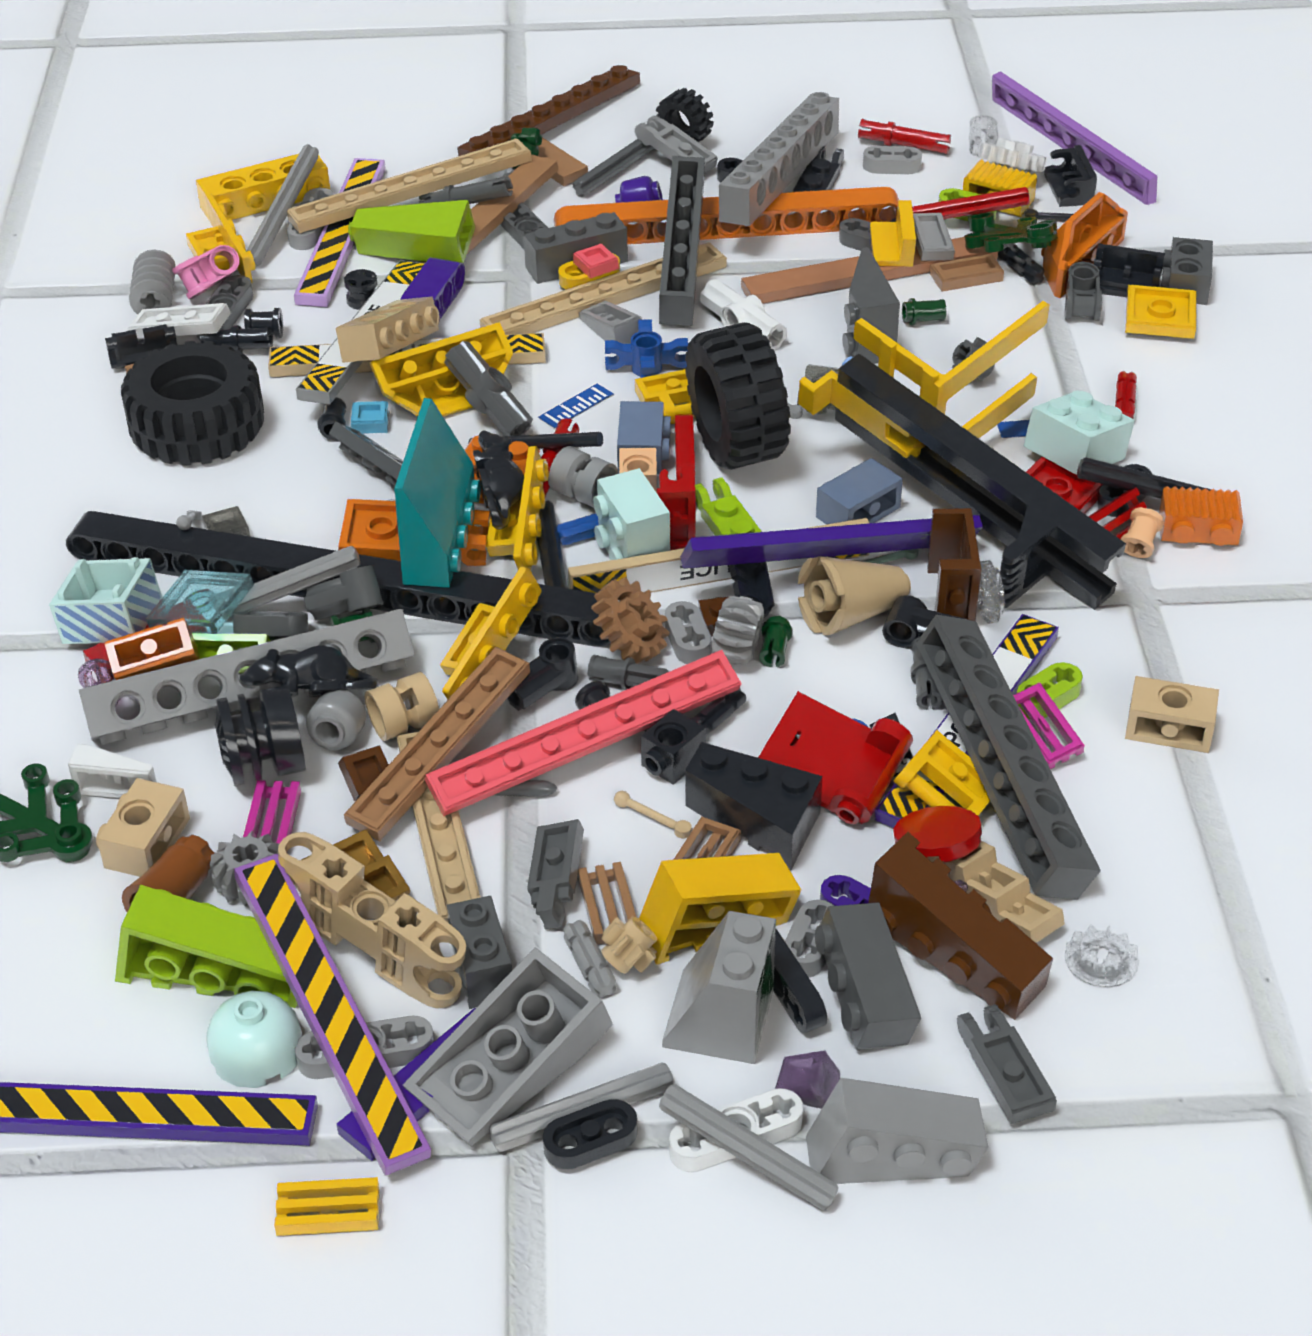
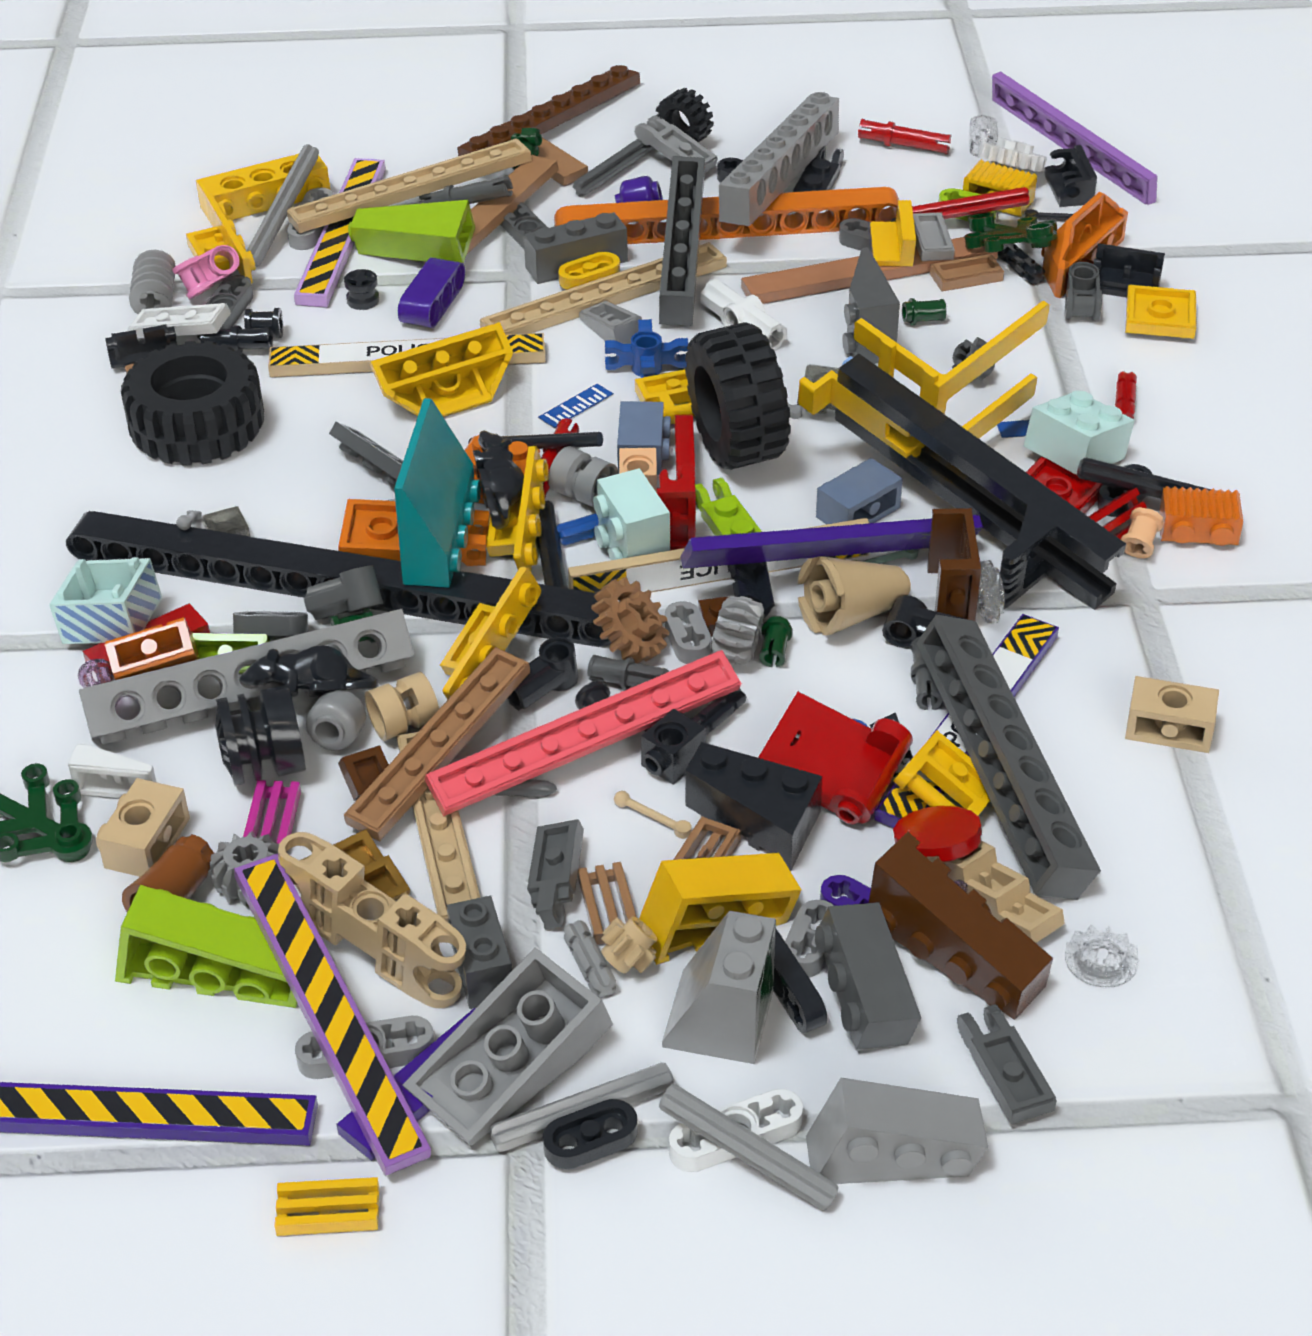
(202, 599): clear light blue tile -> none
(253, 1039): light aqua cylinder -> none
(300, 578): light grey axle -> none
(329, 373): tile -> none
(332, 413): black pin -> none
(370, 417): medium azure tile -> none
(387, 329): tan brick -> none
(488, 390): dark grey piece -> none
(595, 260): coral tile -> none
(809, 1076): clear purple slope -> none
(892, 159): light grey beam -> none
(1060, 753): dark pink tile -> none
(1062, 693): lime beam -> none
(1189, 267): dark grey brick -> none

